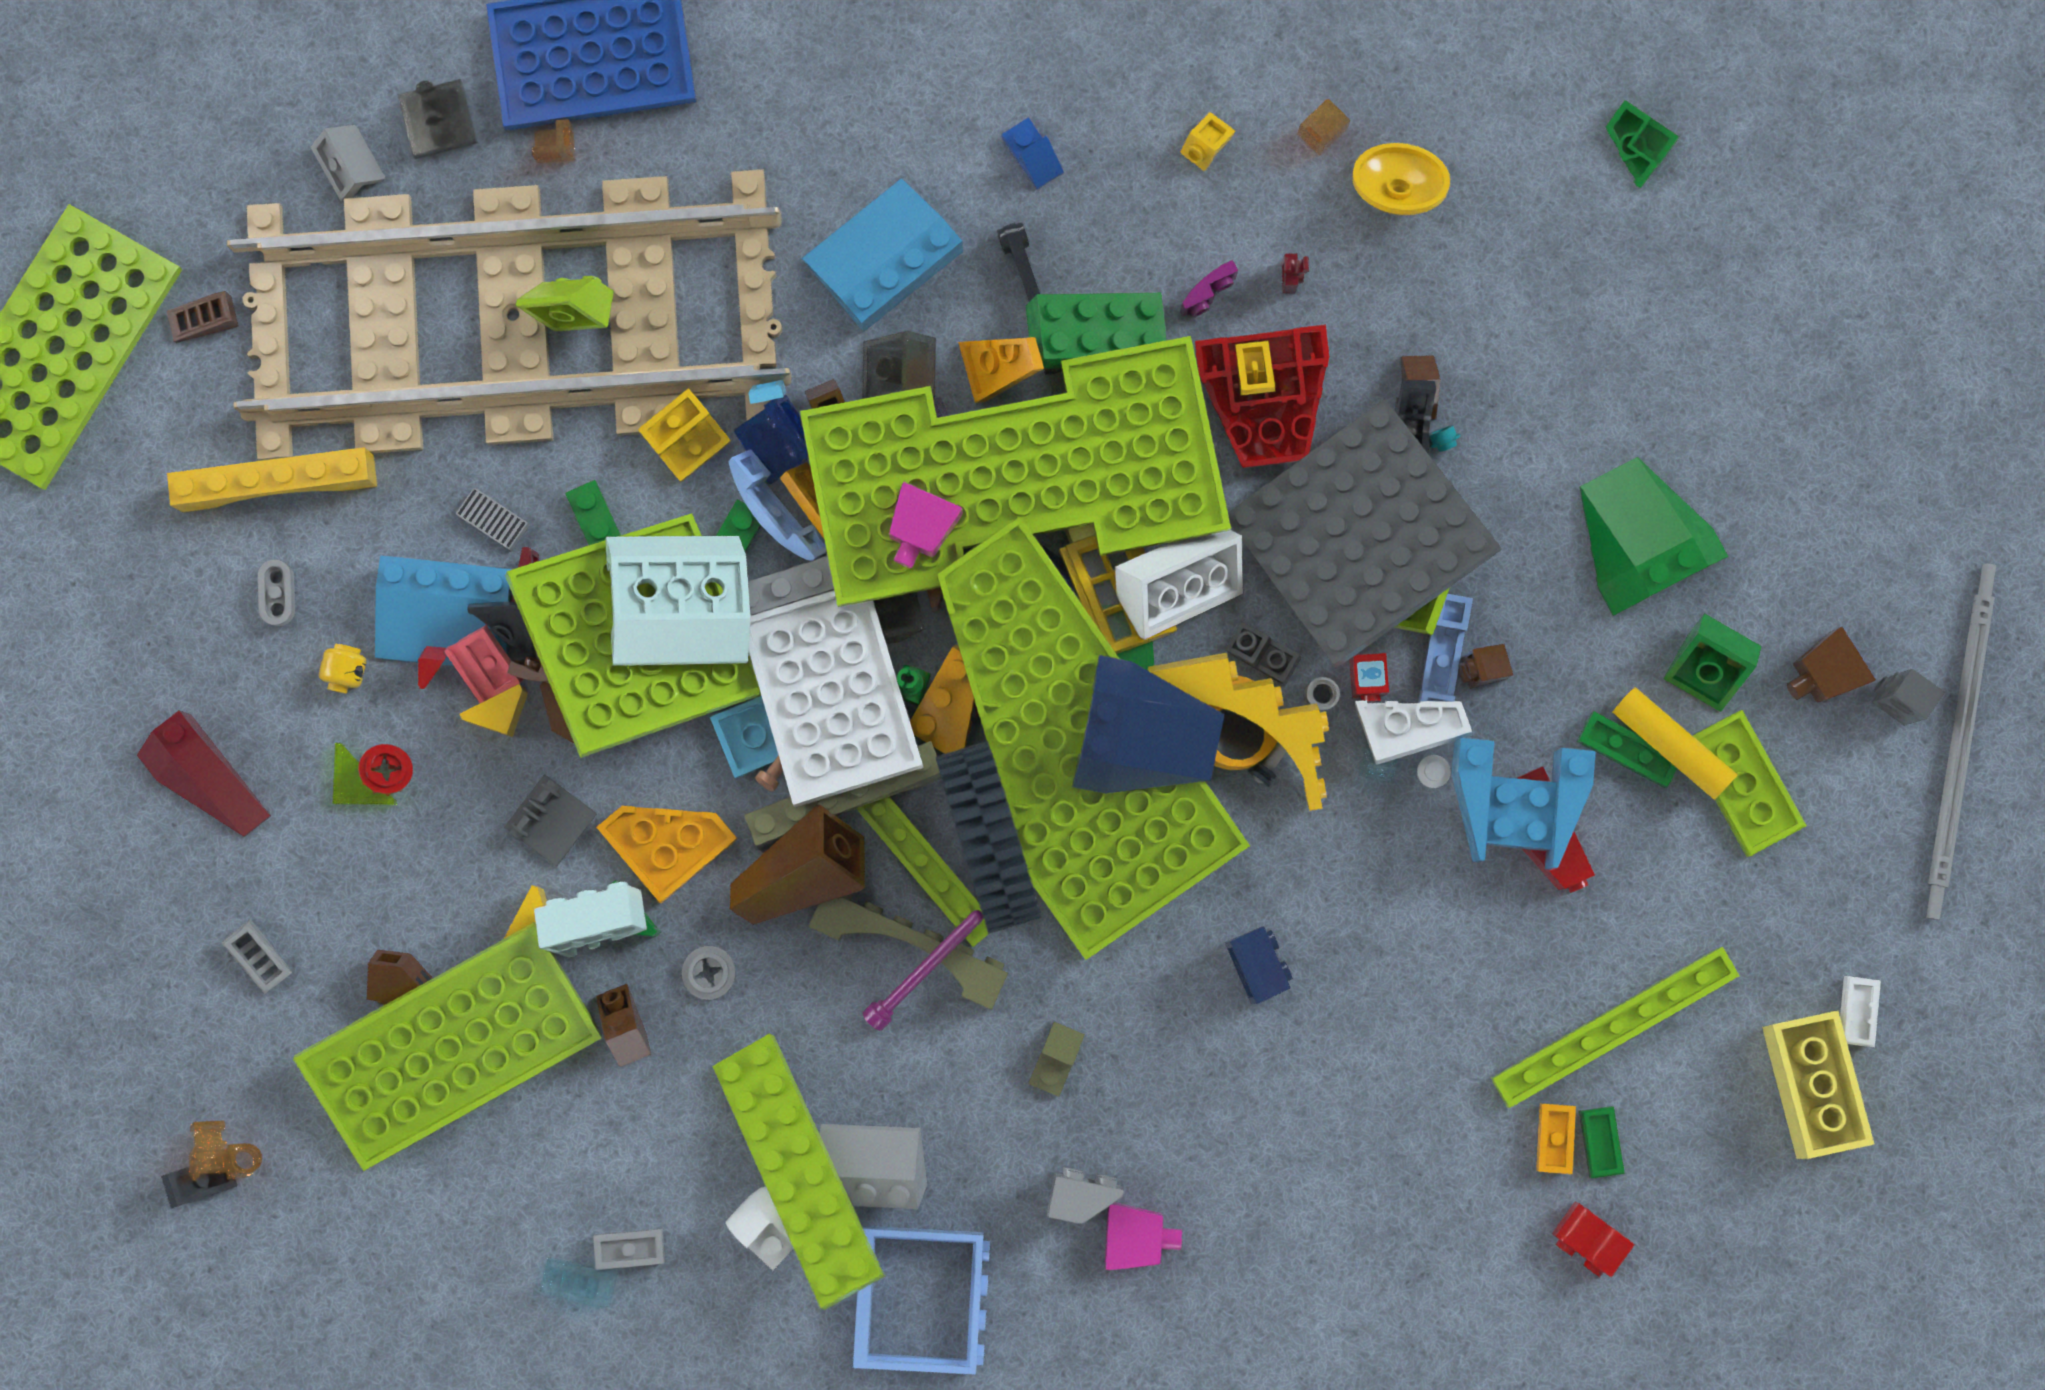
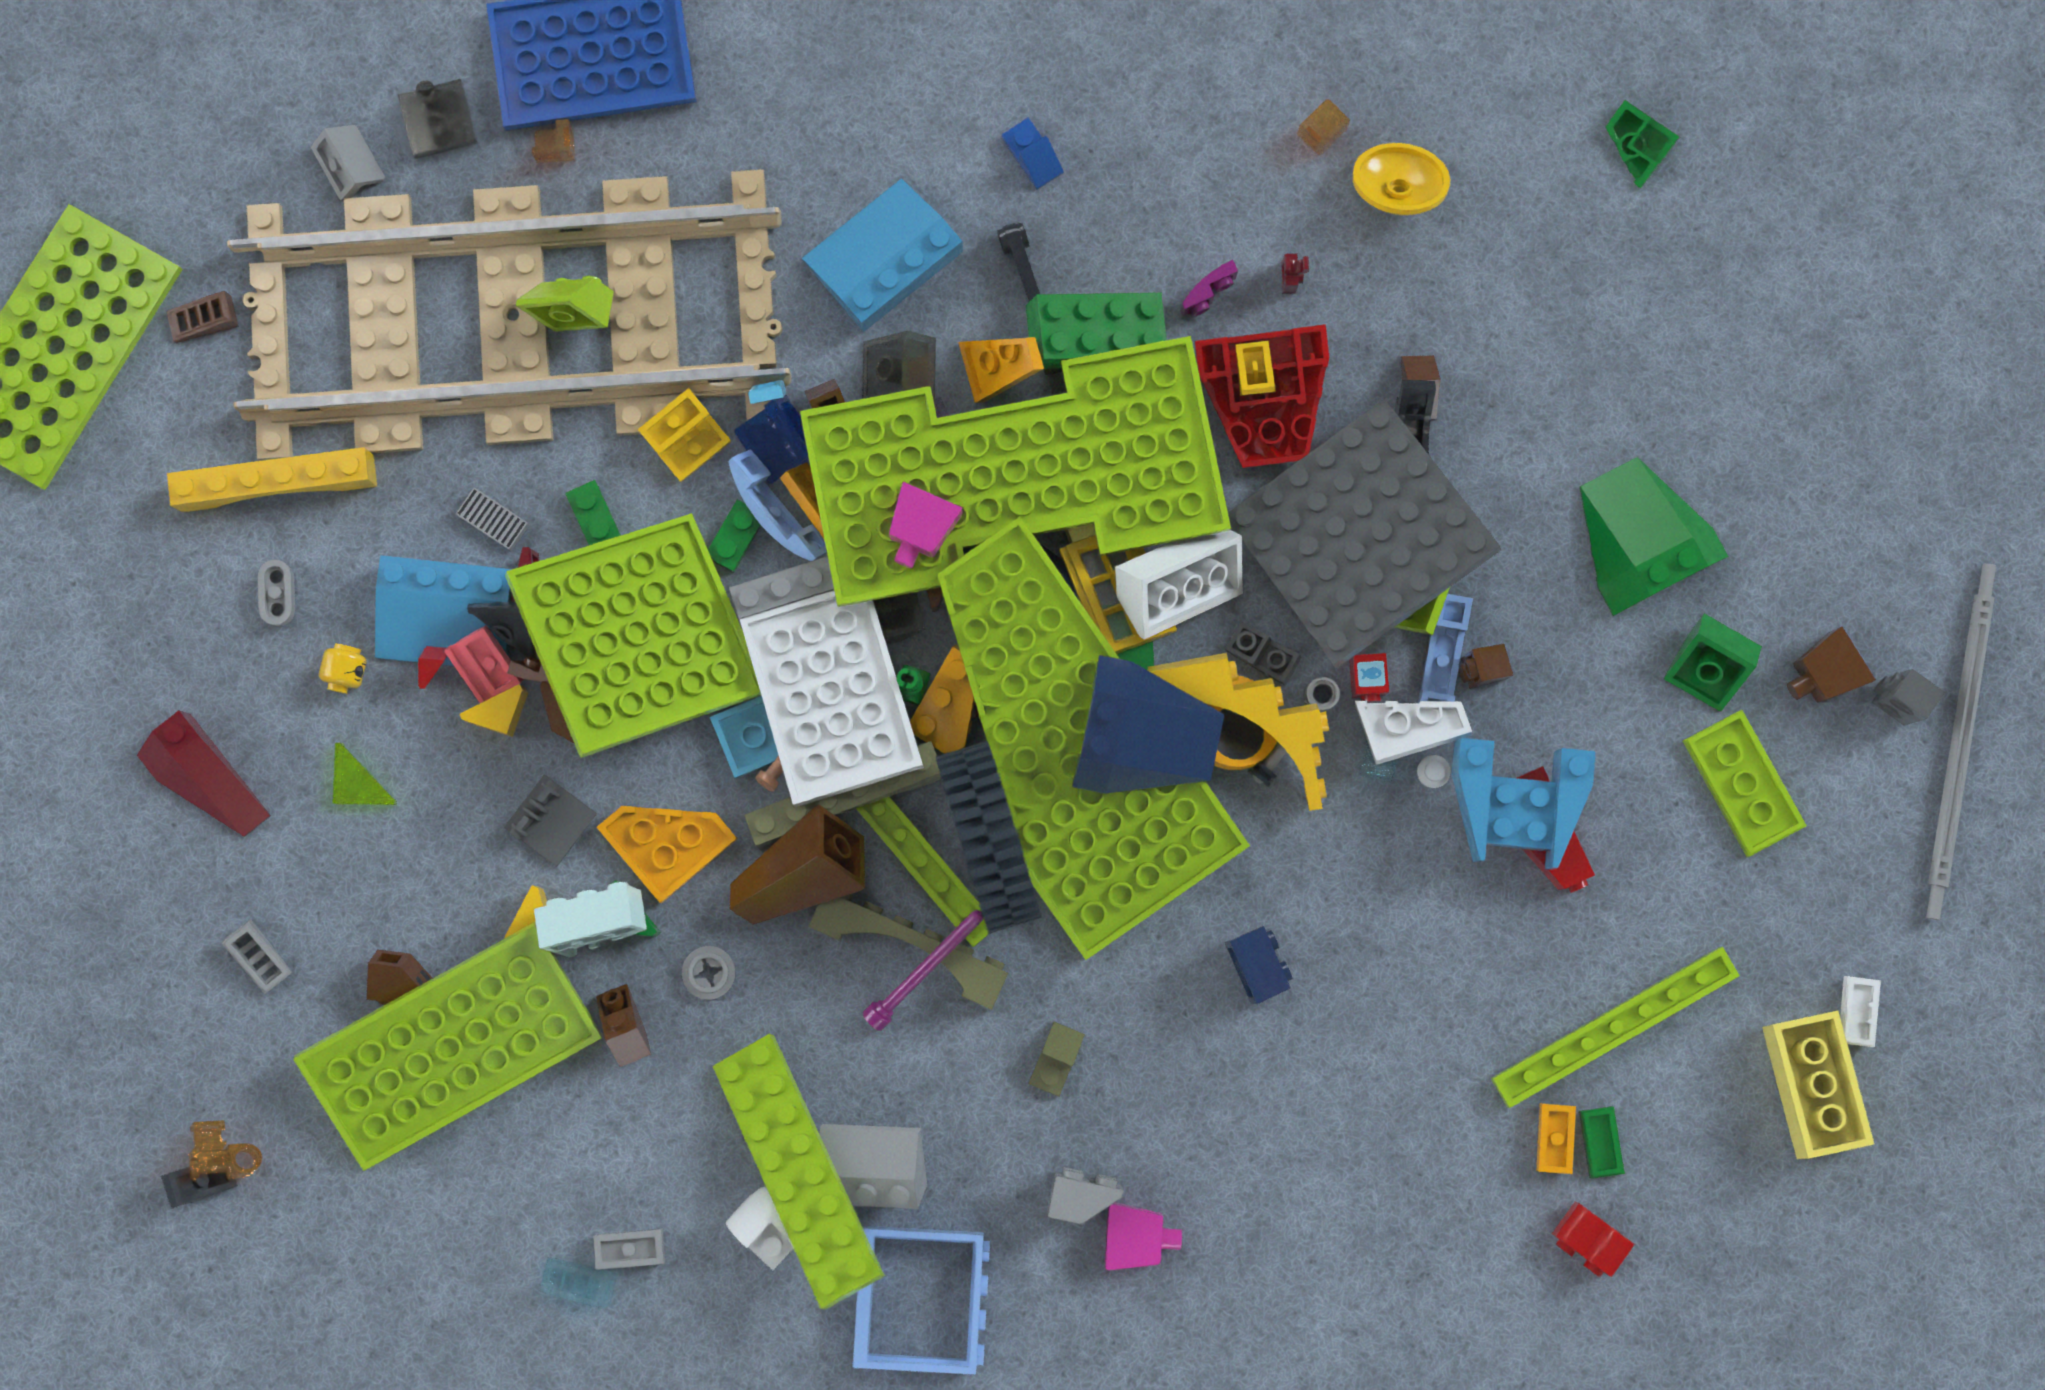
(395, 759): red gear -> none
(681, 619): light aqua slope -> none
(1206, 141): yellow bracket -> none
(1444, 438): teal plate -> none
(1626, 749): green plate -> none
(1674, 743): yellow brick -> none

